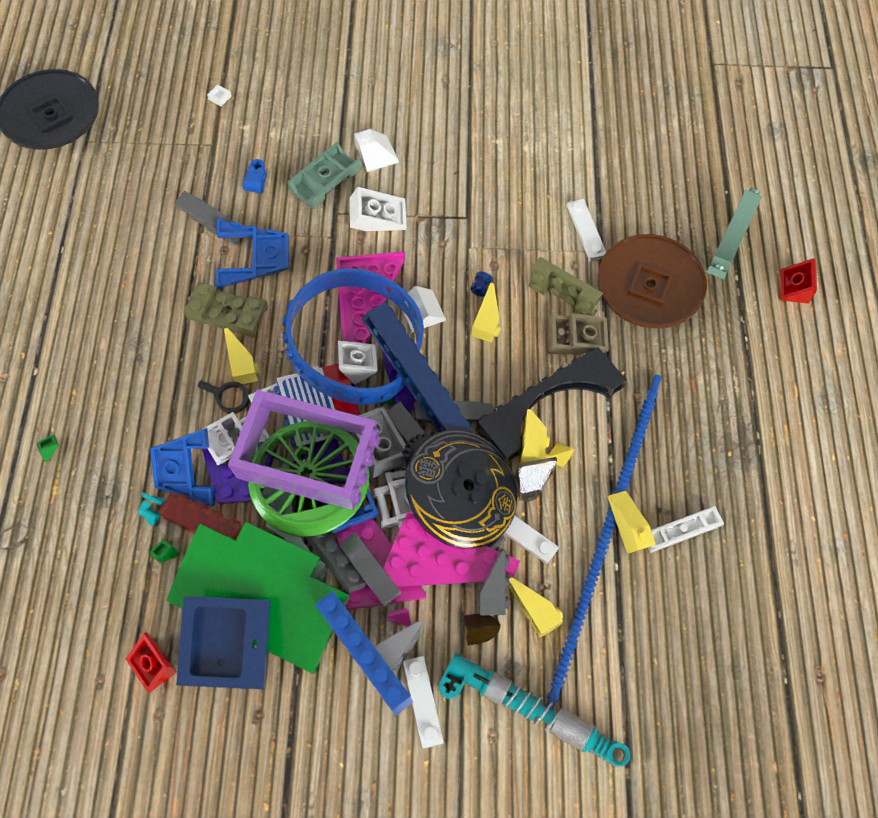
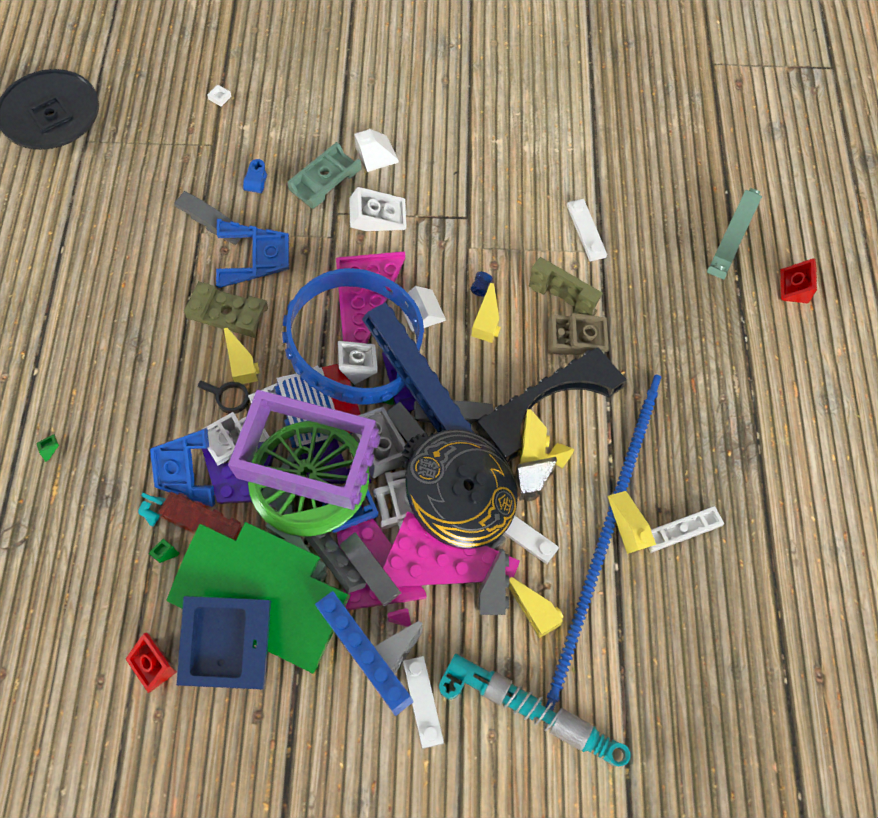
(480, 628): dark brown brick -> none
(655, 259): reddish brown dish -> none

